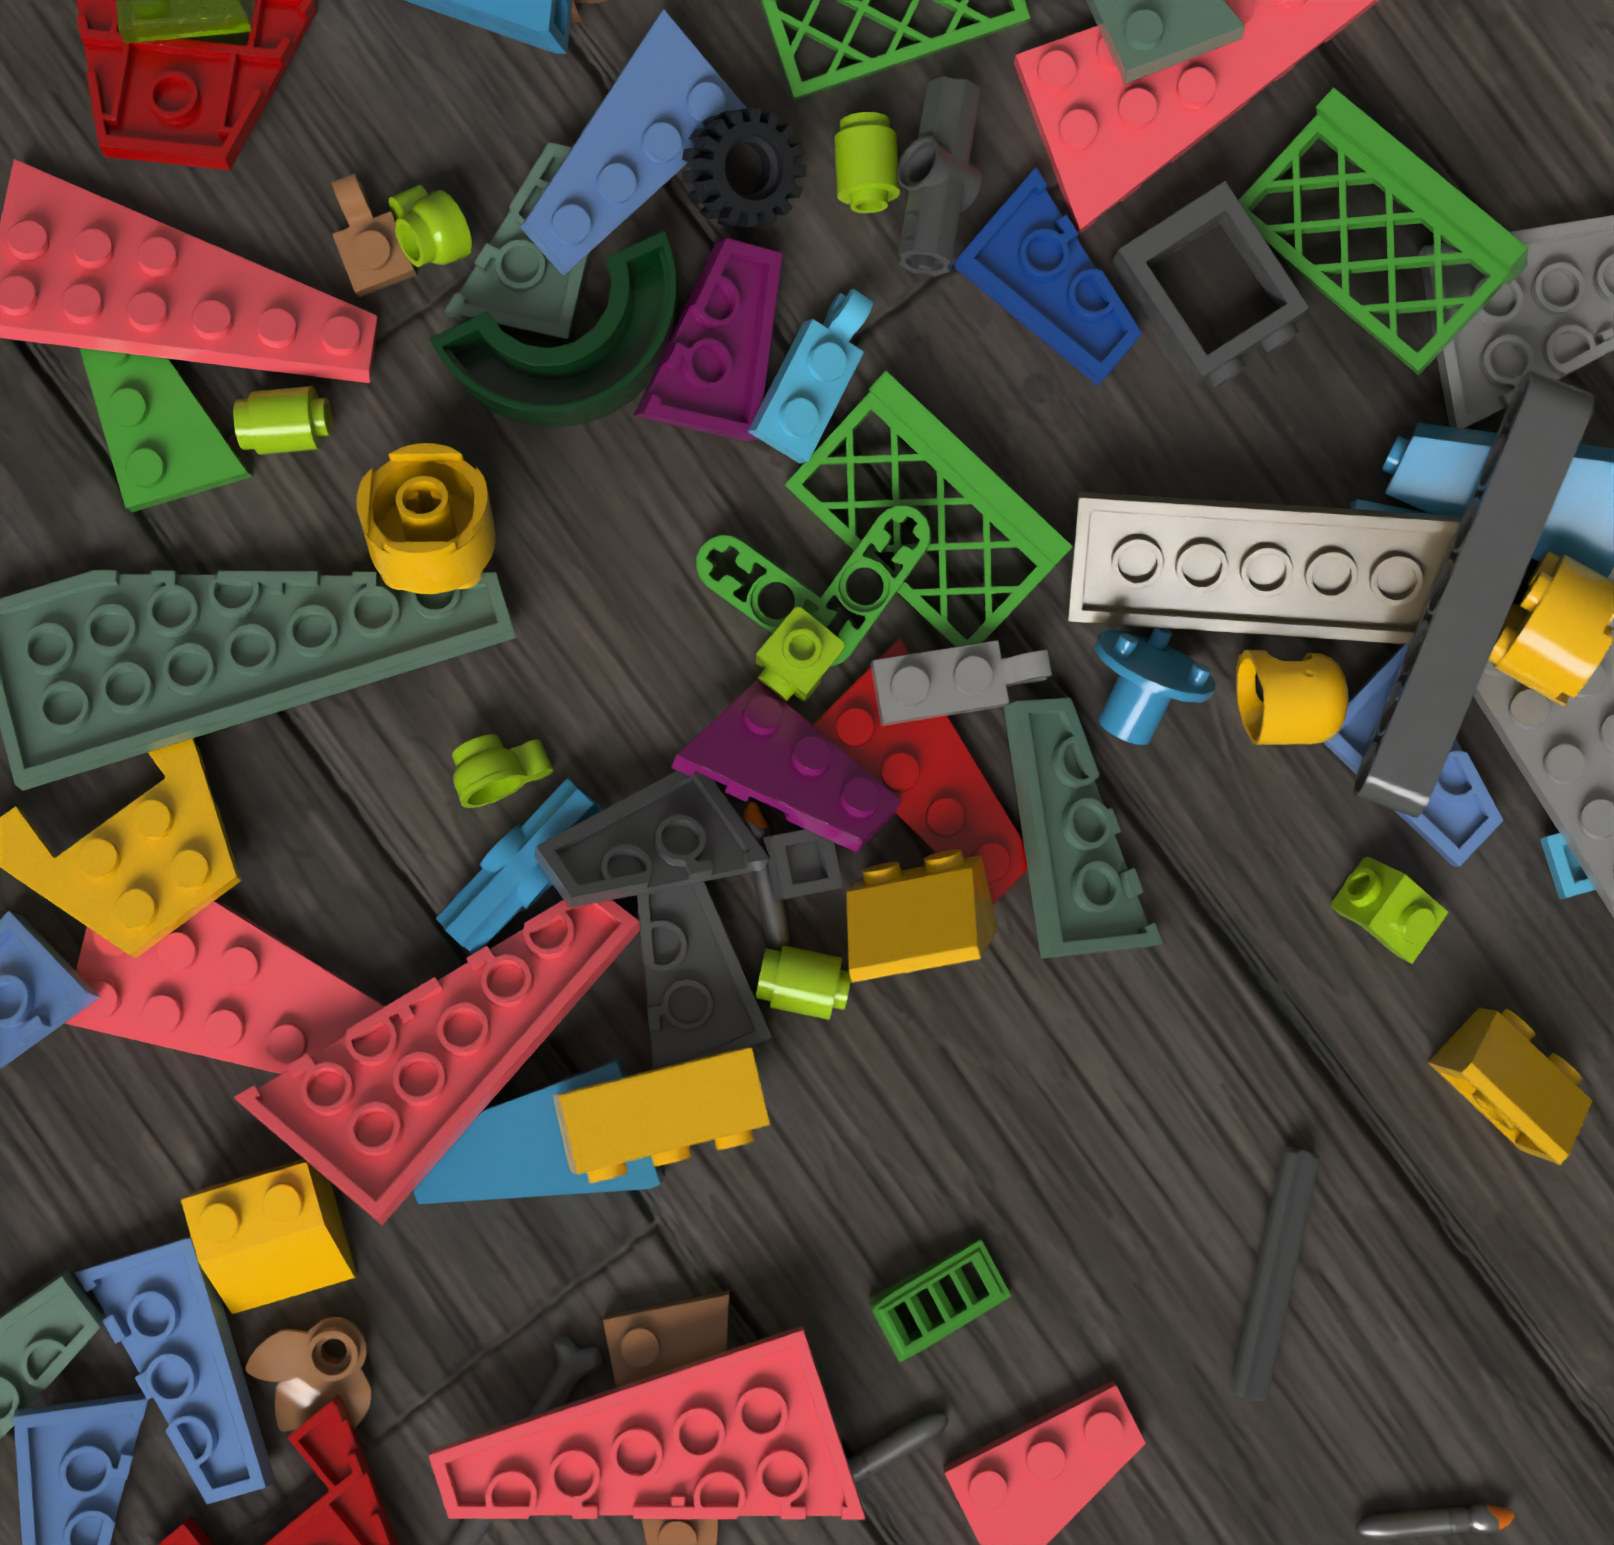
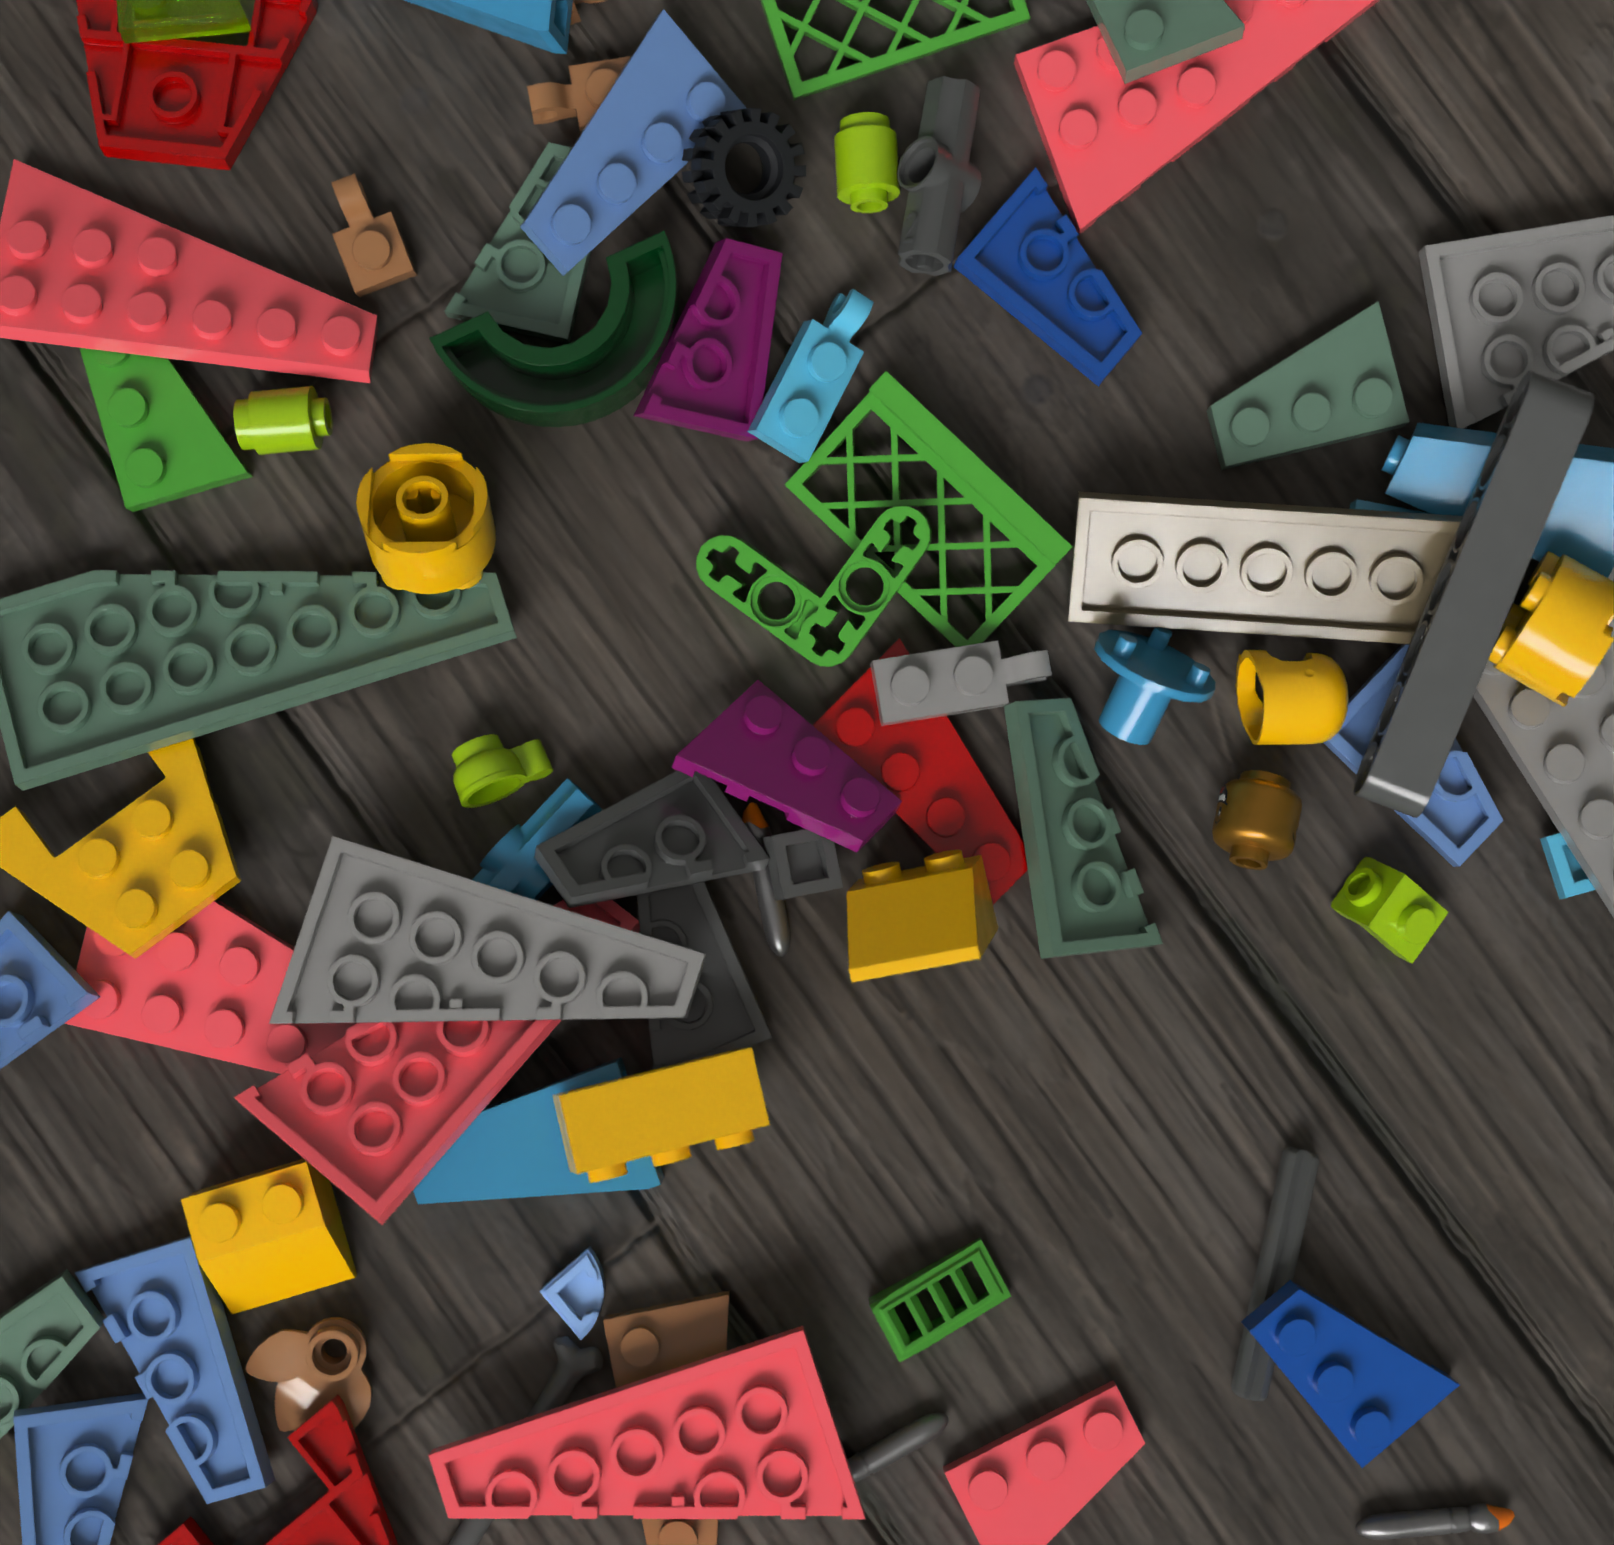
(430, 227): lime piece -> none
(437, 947): none -> light grey wing
(578, 1292): none -> light blue tile
(579, 99): none -> medium nougat plate
(797, 656): lime bracket -> none
(803, 982): lime brick -> none
(1139, 256): dark grey window -> none
(1257, 819): none -> pearl gold head
(1314, 398): none -> sand green wing
(1347, 1373): none -> blue wing
(1414, 187): bright green fence -> none
(1515, 1084): yellow slope -> none

